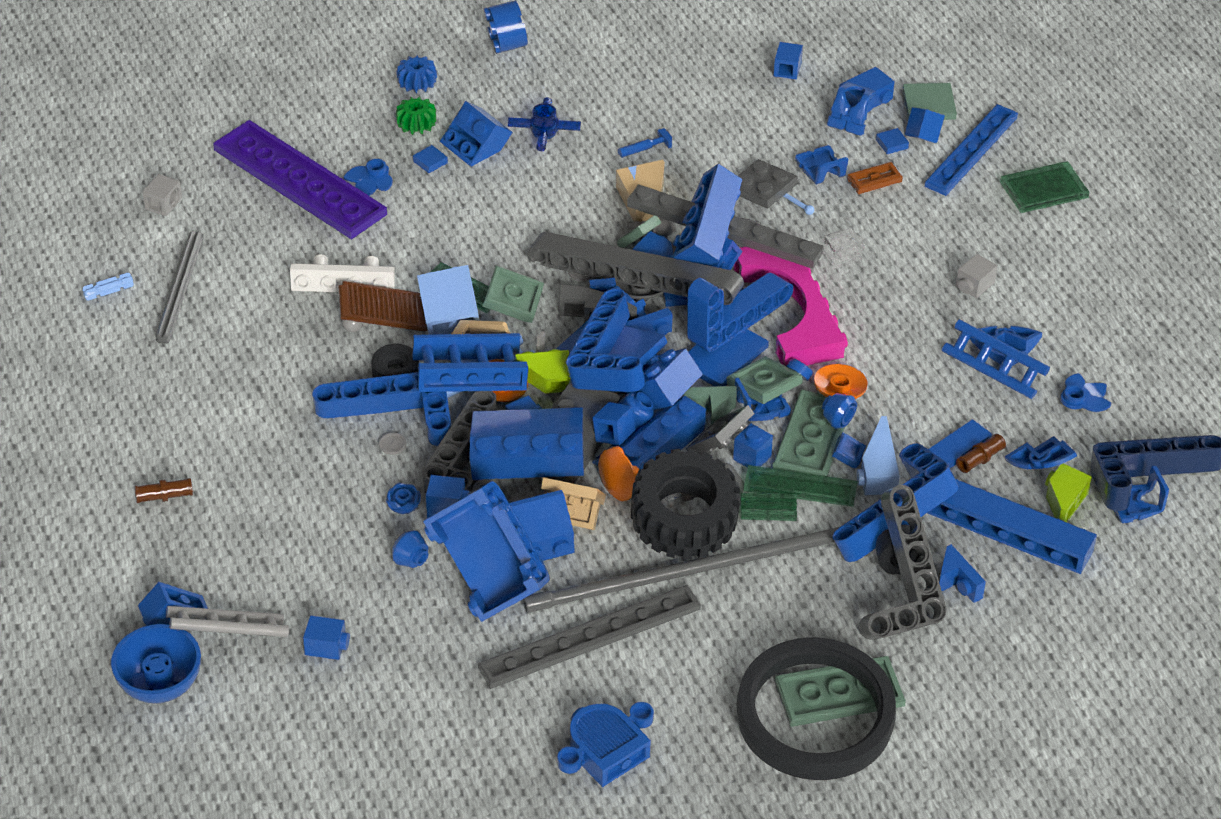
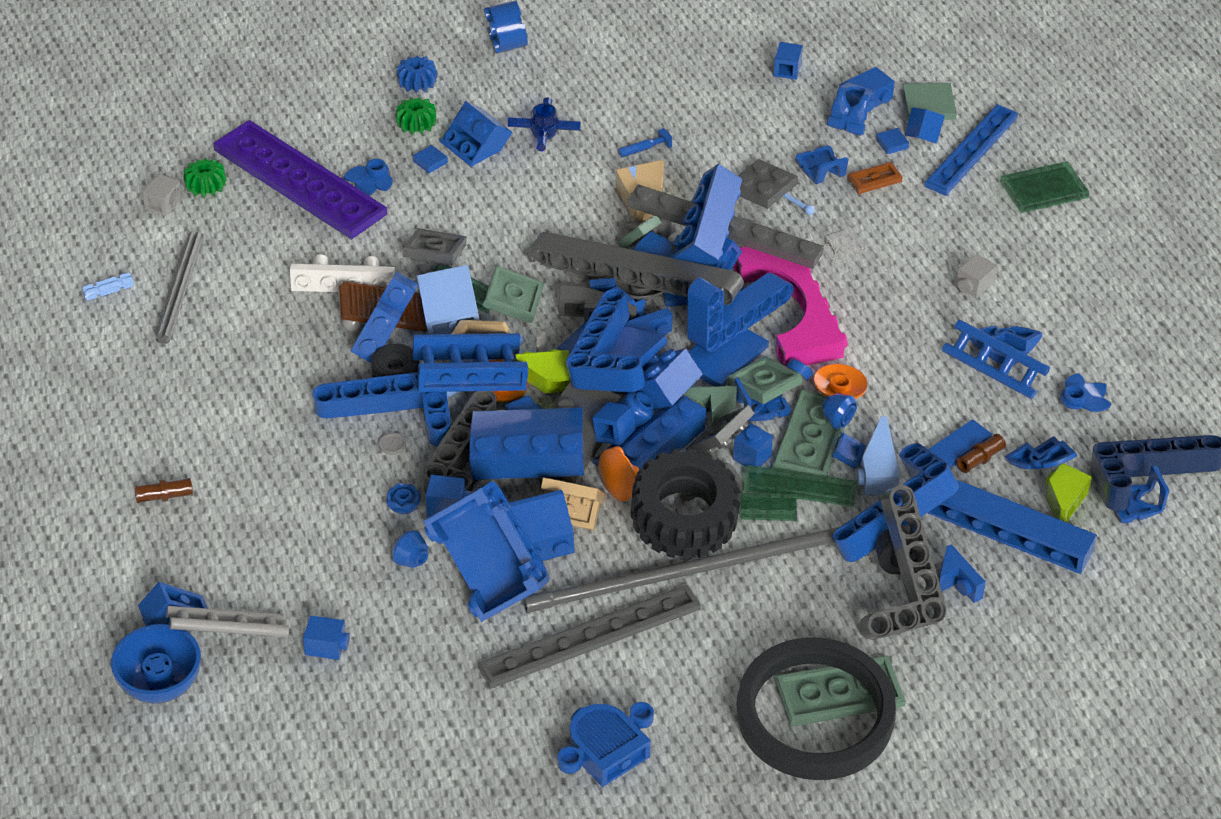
(204, 177): none -> green gear
(384, 316): none -> blue arch
(434, 247): none -> dark grey plate

